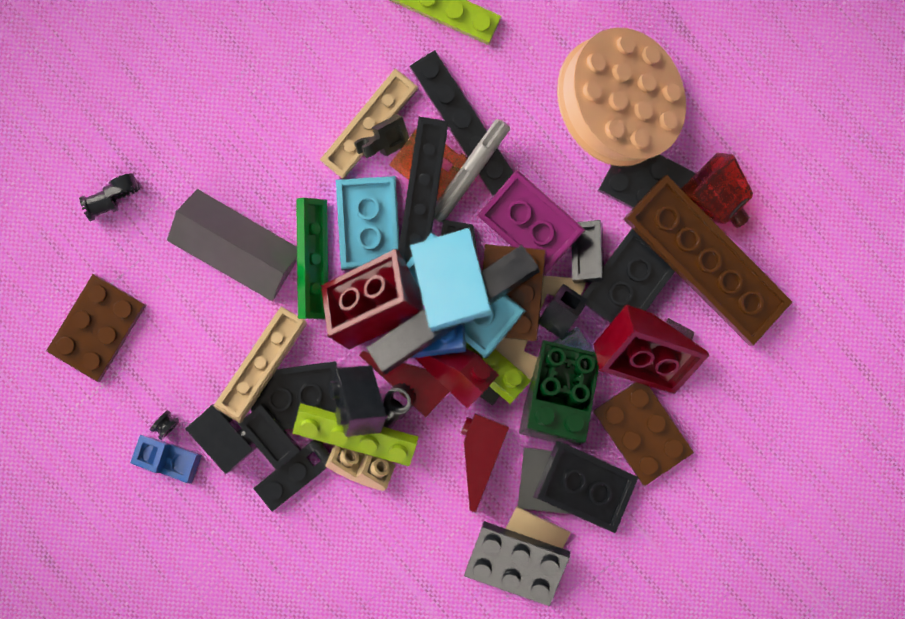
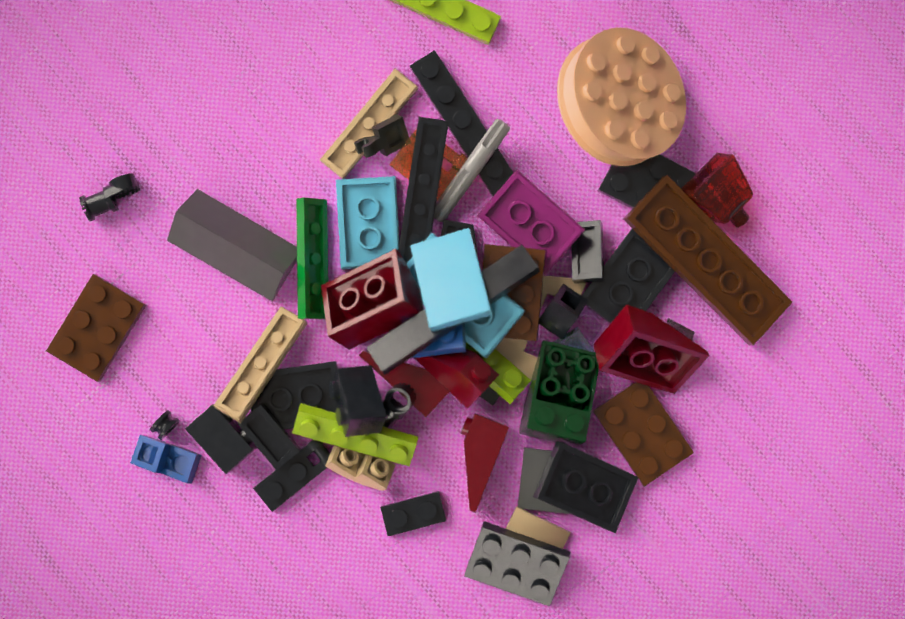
(413, 513): none -> black plate

